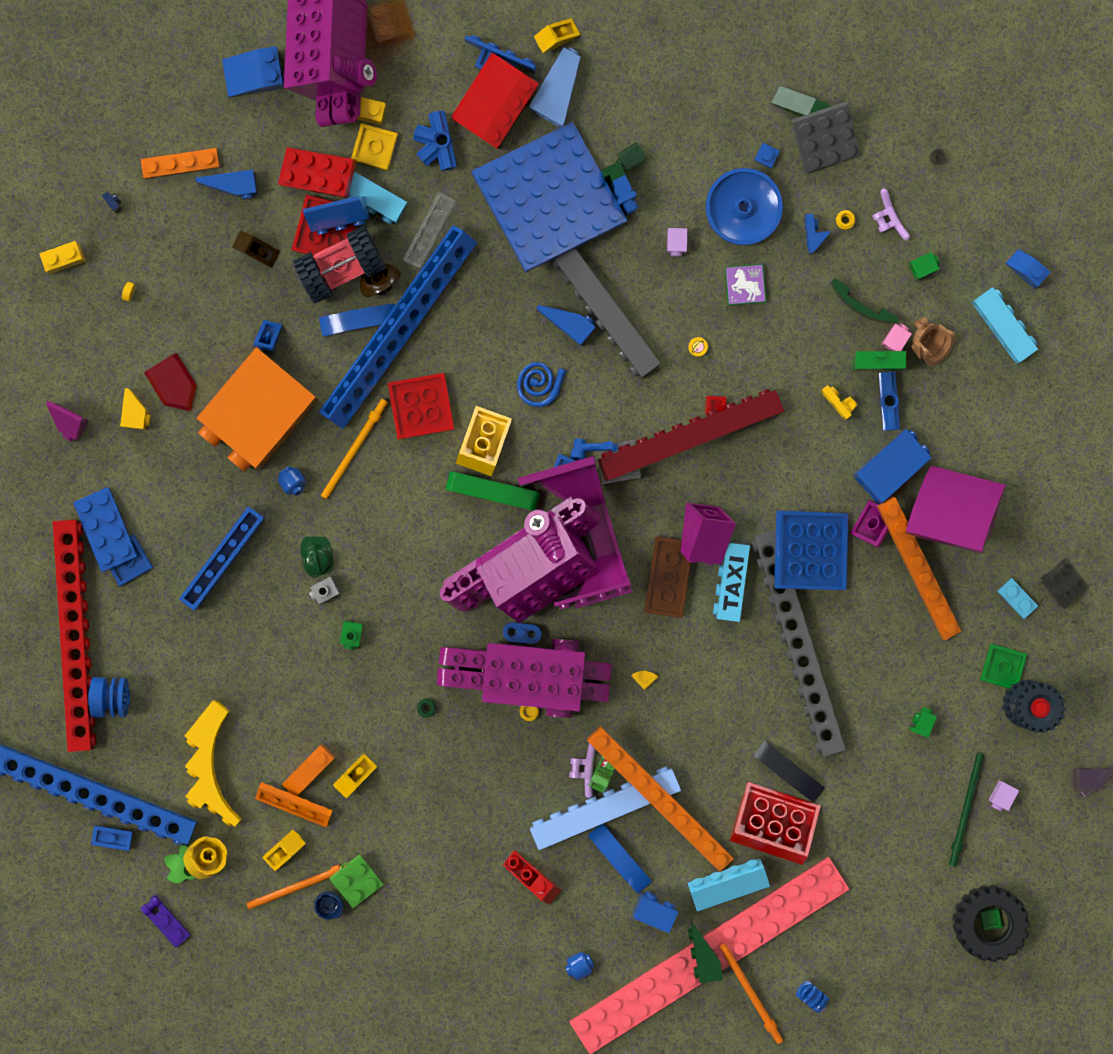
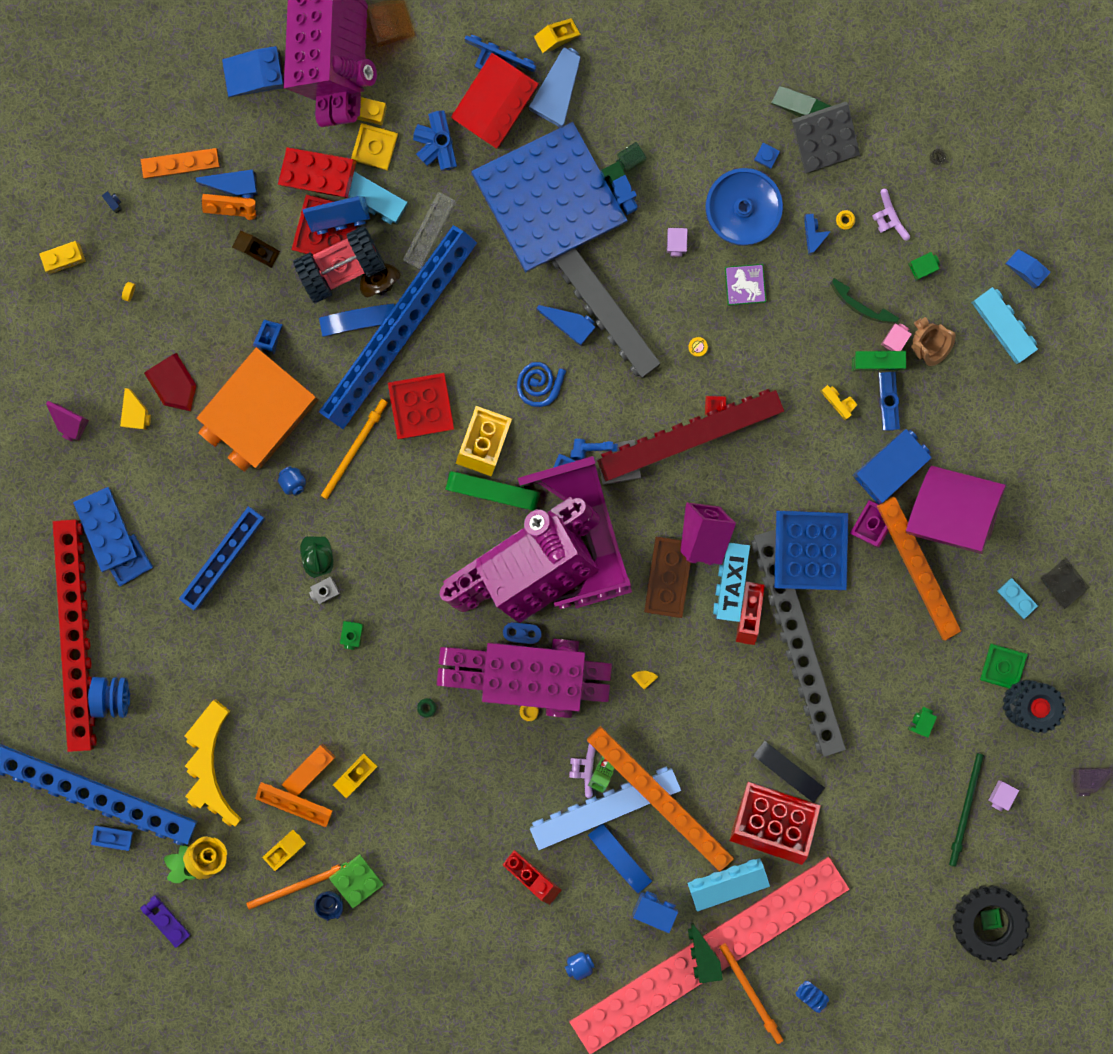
(229, 206): none -> orange plate
(750, 613): none -> red slope

